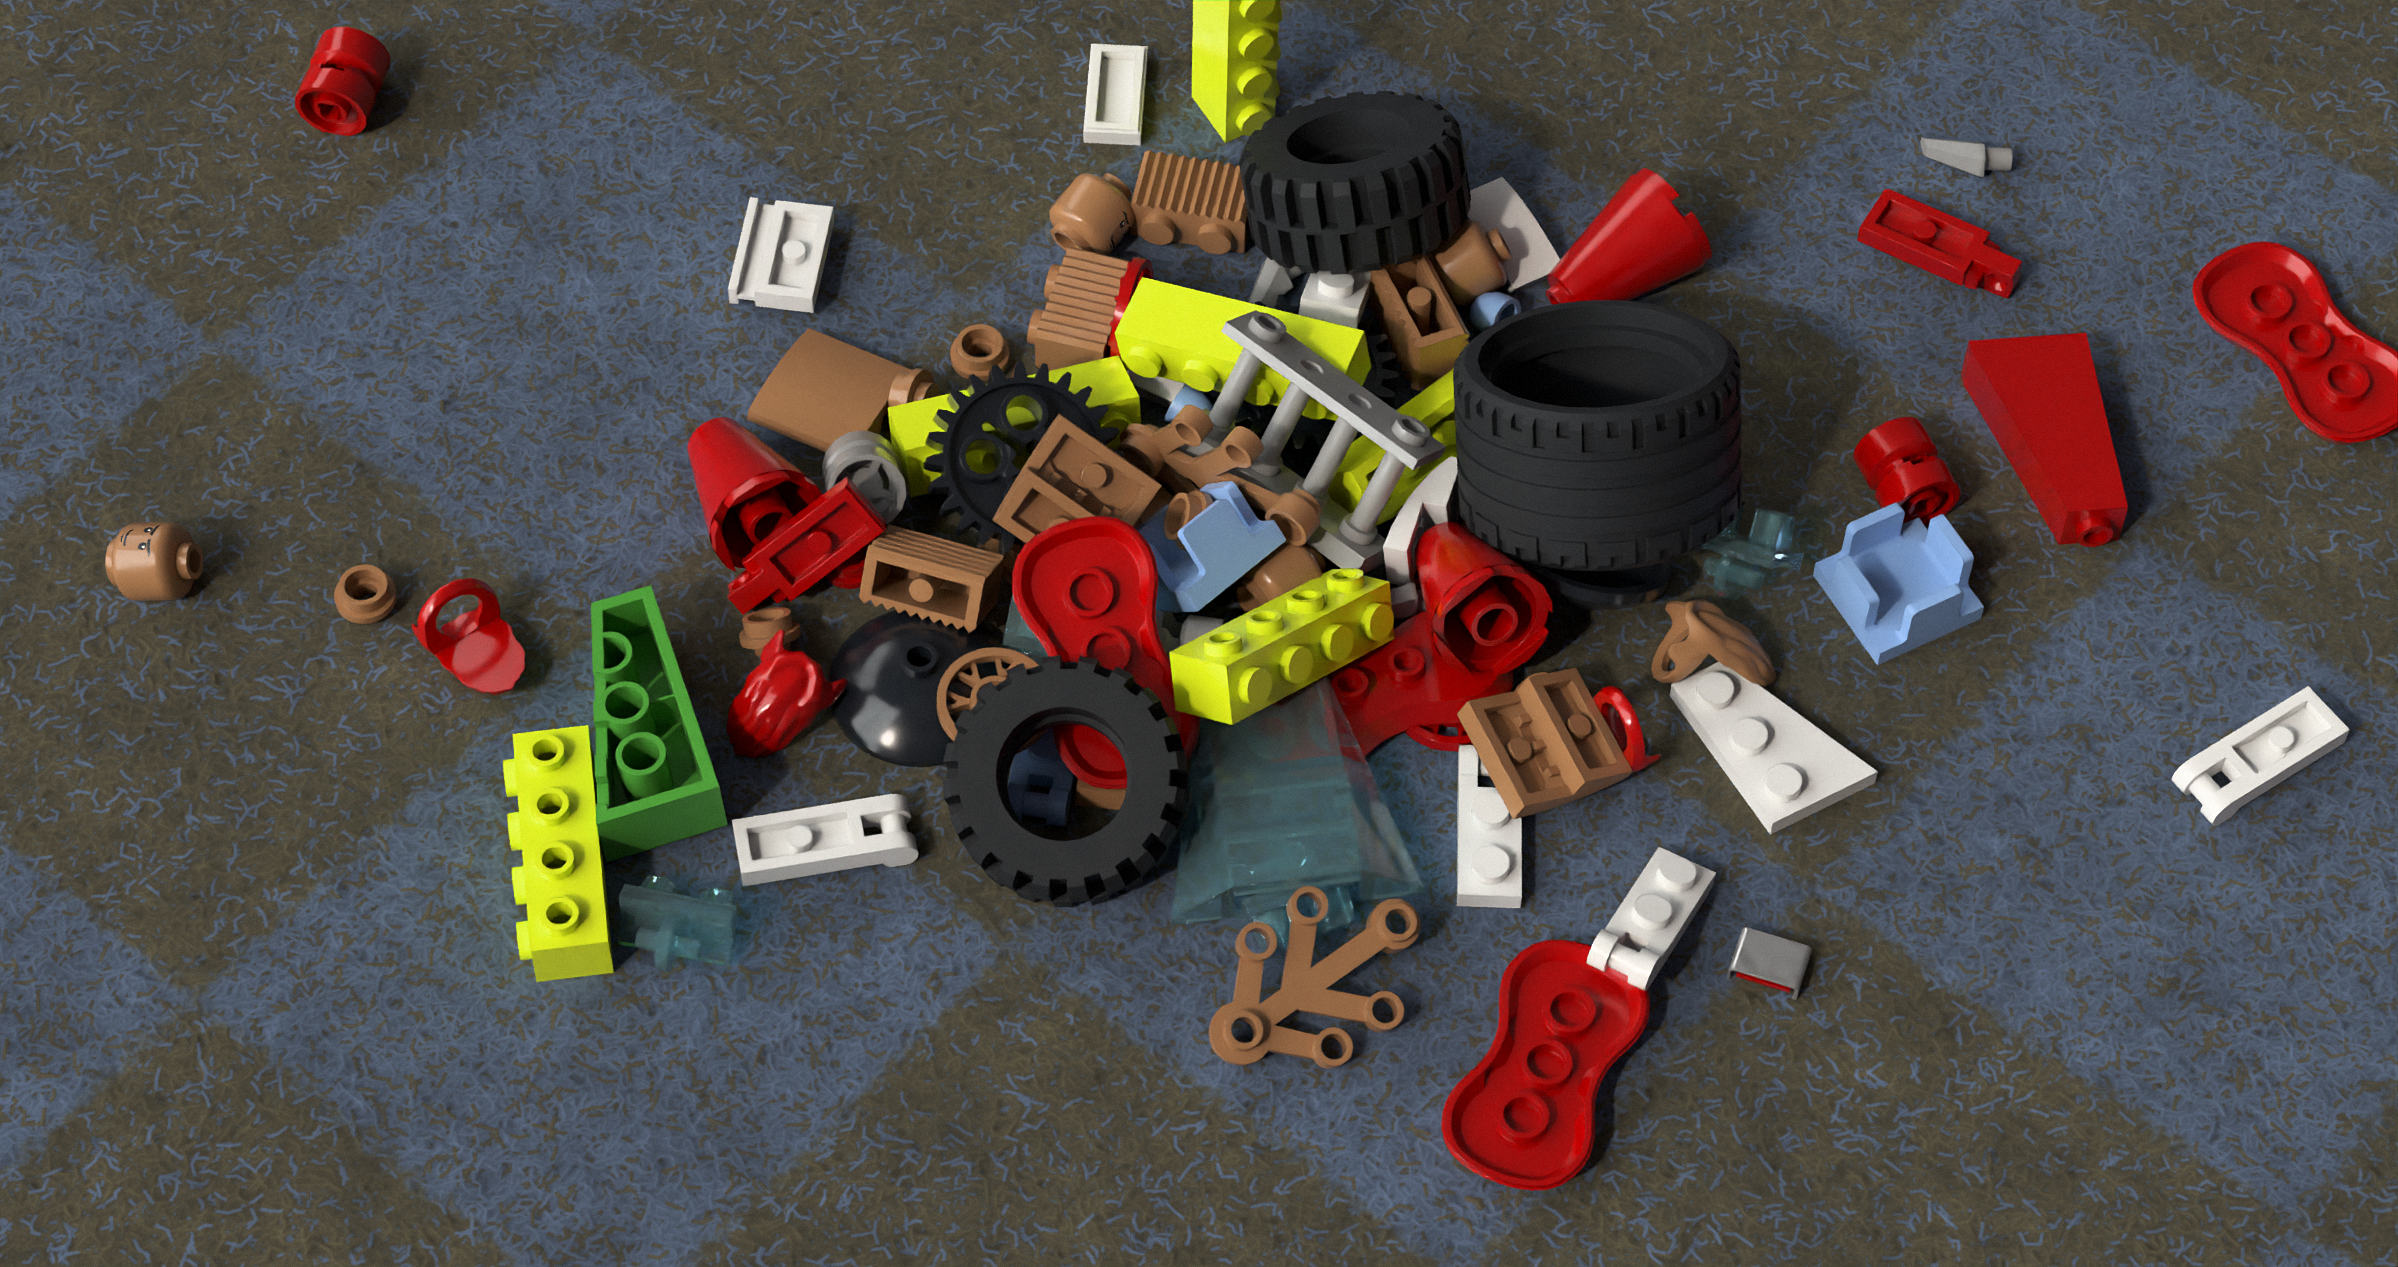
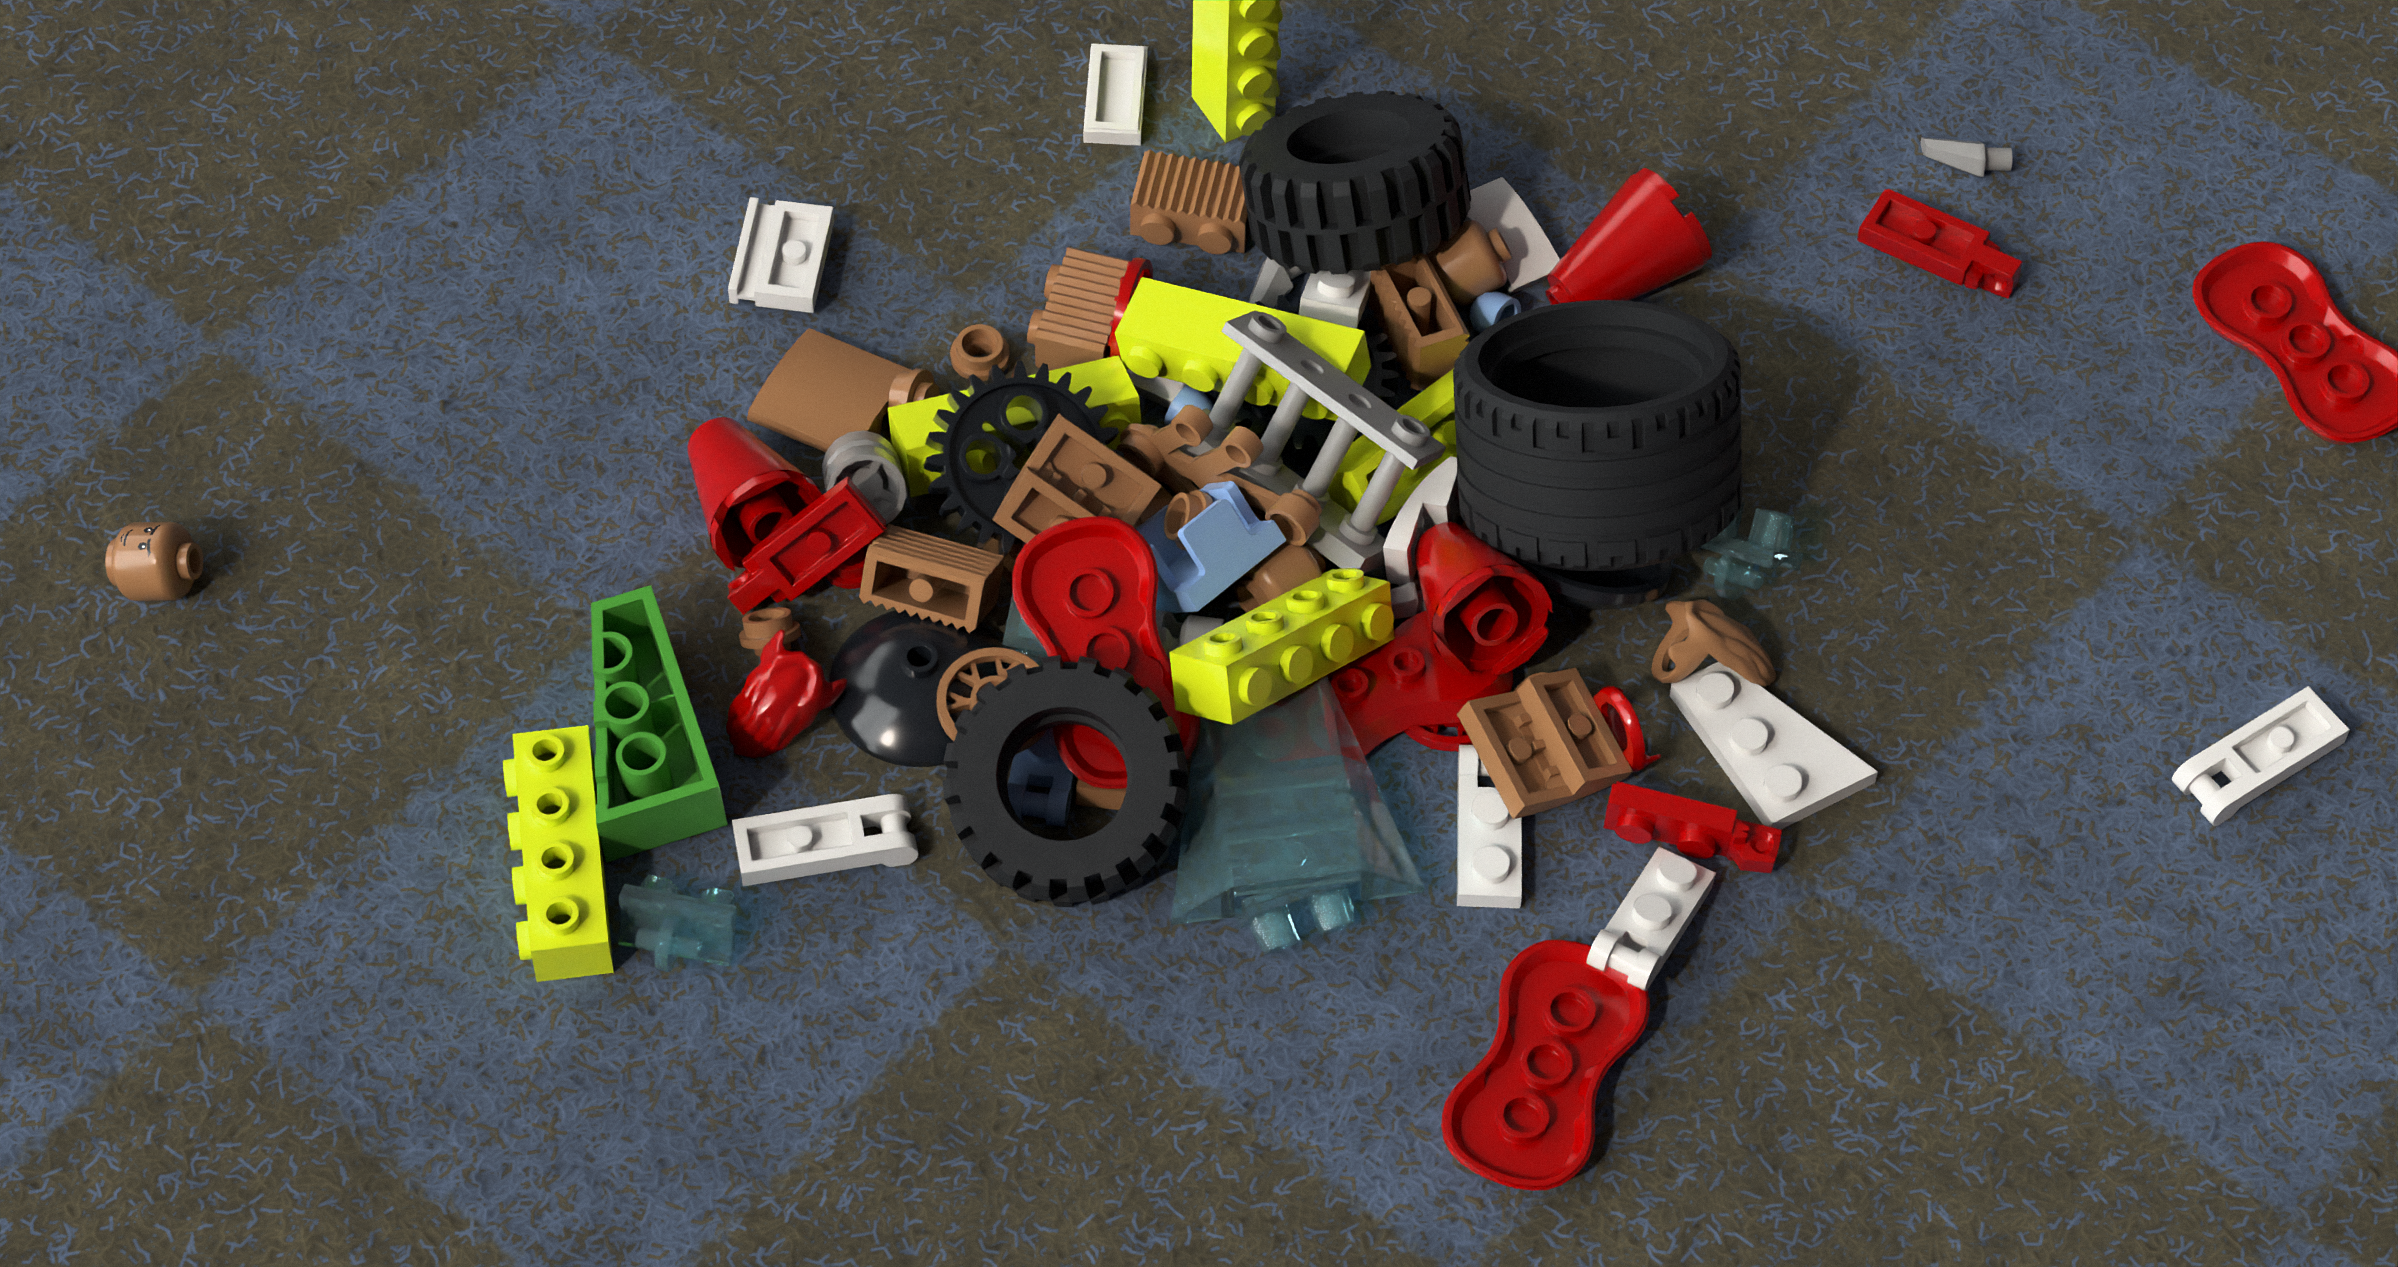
(342, 81): red wheel -> none
(360, 581): medium nougat plate -> none
(475, 645): red piece -> none
(1092, 214): medium nougat head -> none
(1306, 986): medium nougat plant -> none
(1692, 825): none -> red hinge
(1770, 960): flat silver piece -> none
(1900, 581): light blue panel -> none
(1904, 468): red wheel -> none
(2053, 429): red slope -> none

